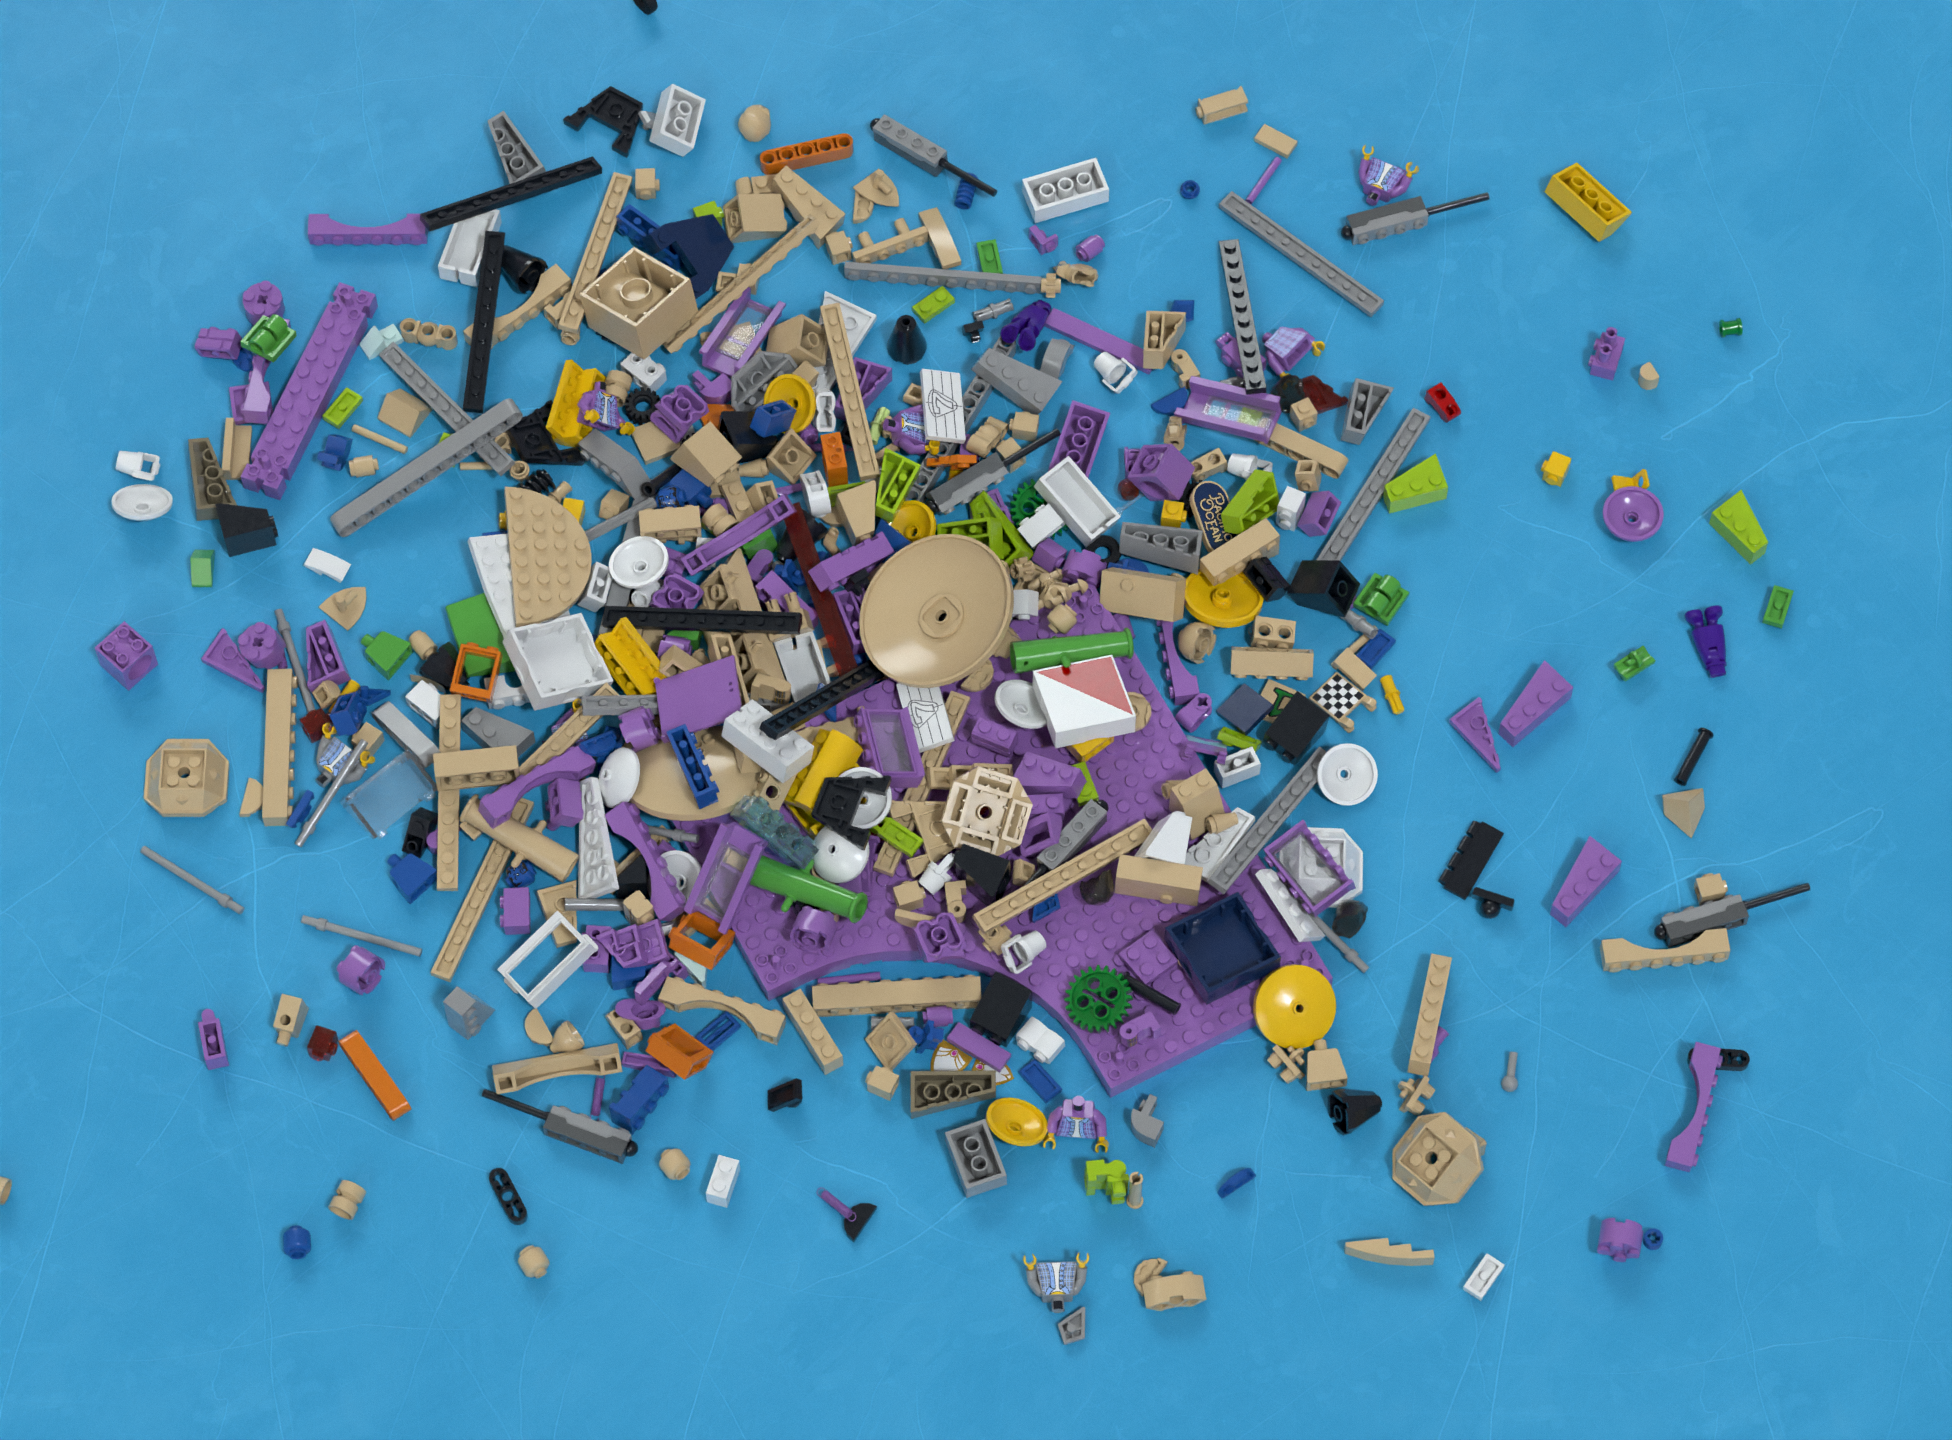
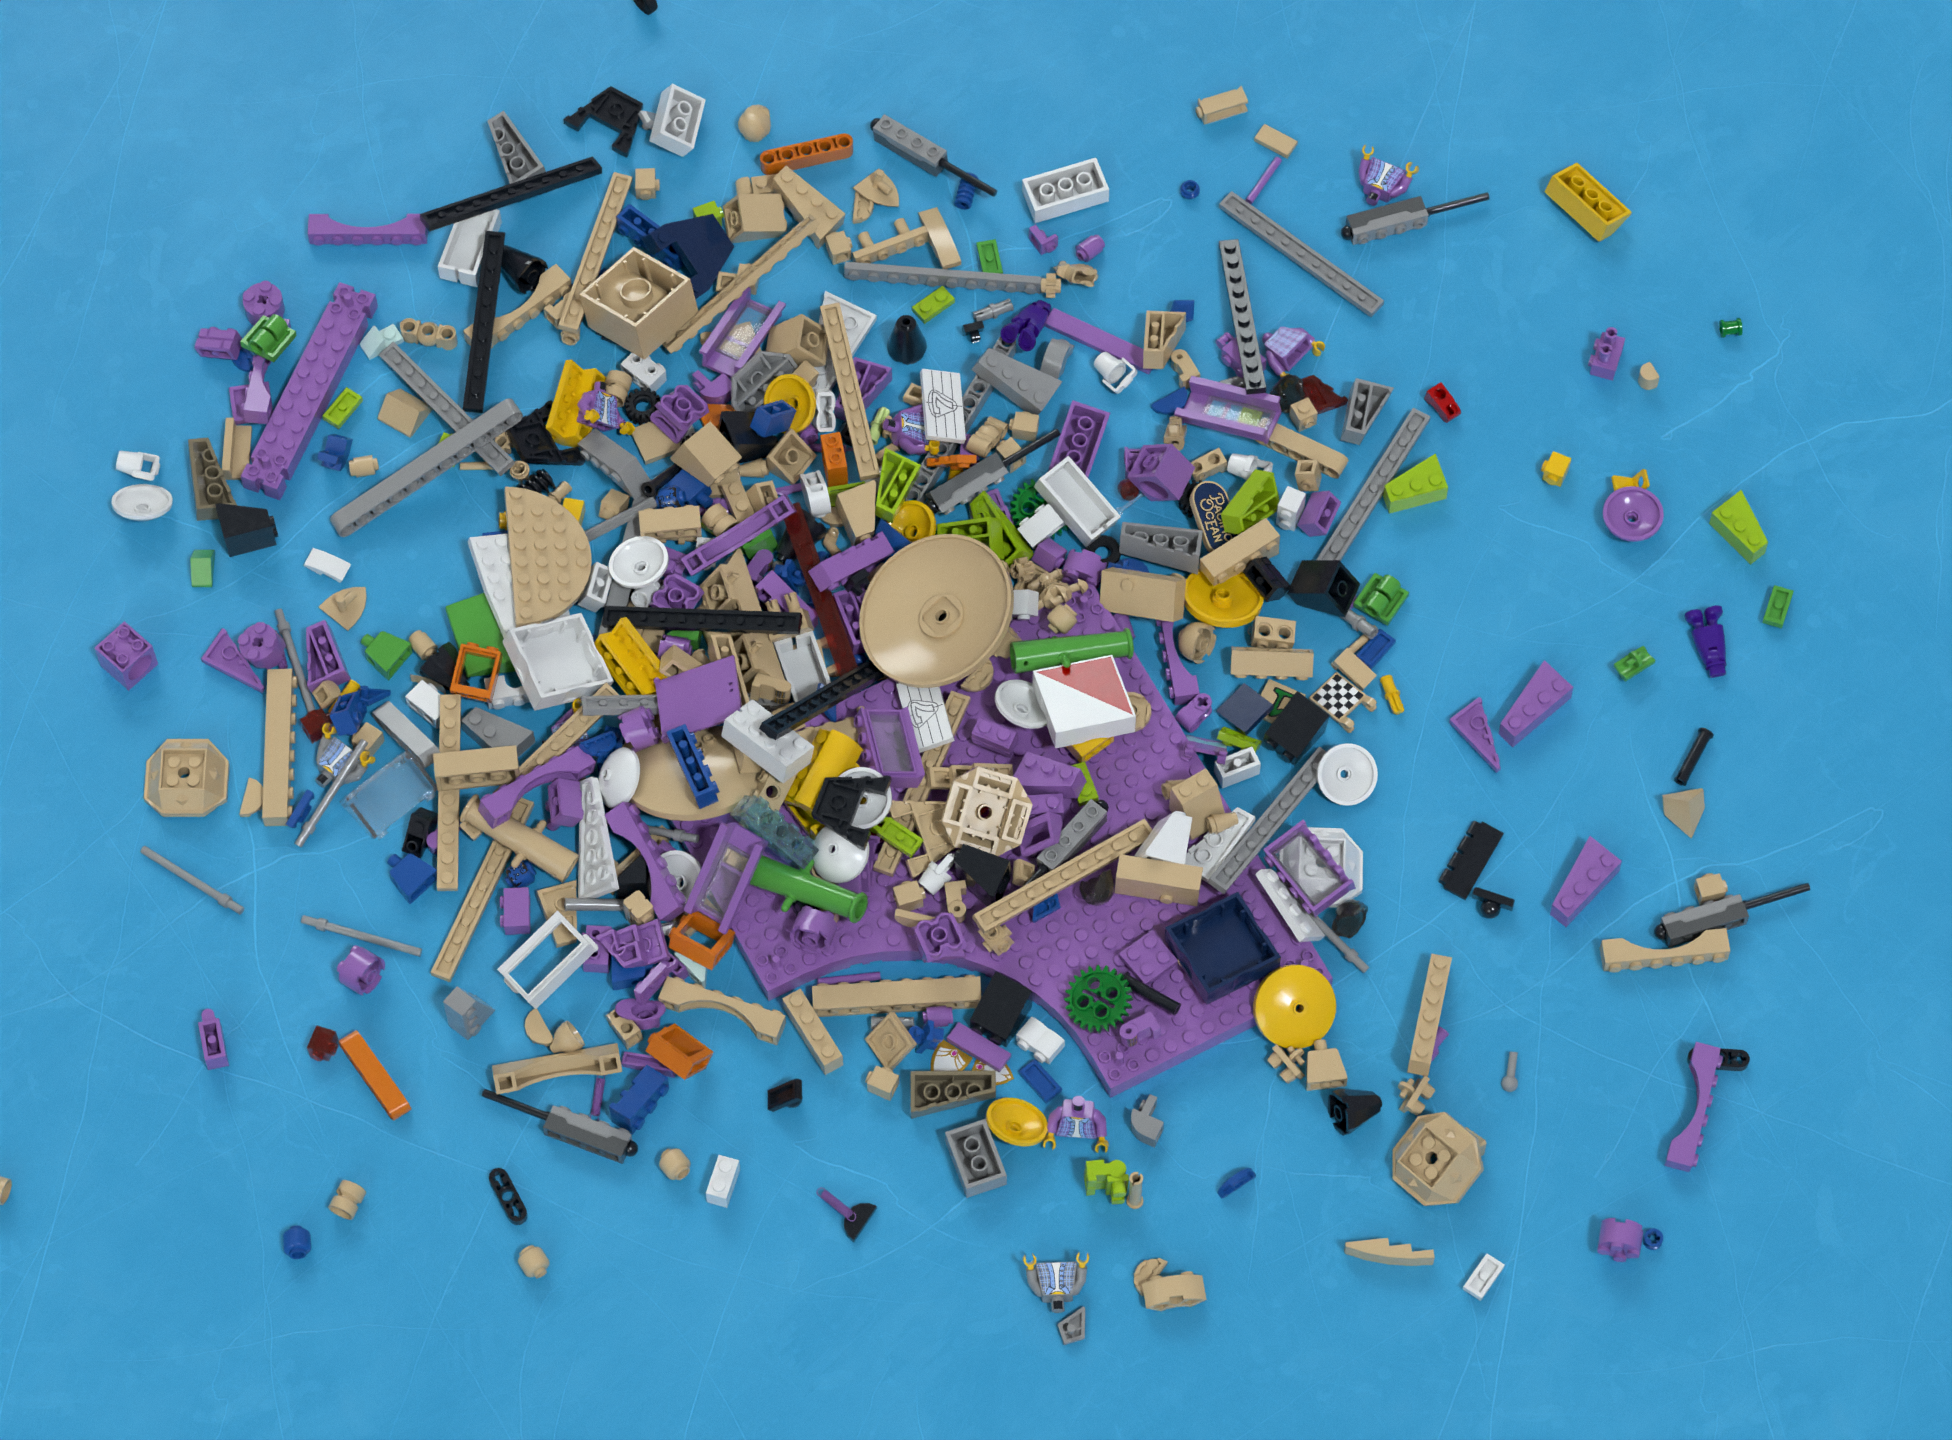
(291, 1011): tan torso -> none
(380, 439): tan bar -> none
(724, 1036): blue tile -> none
(1025, 948): white piece -> none
(1173, 514): yellow brick -> none

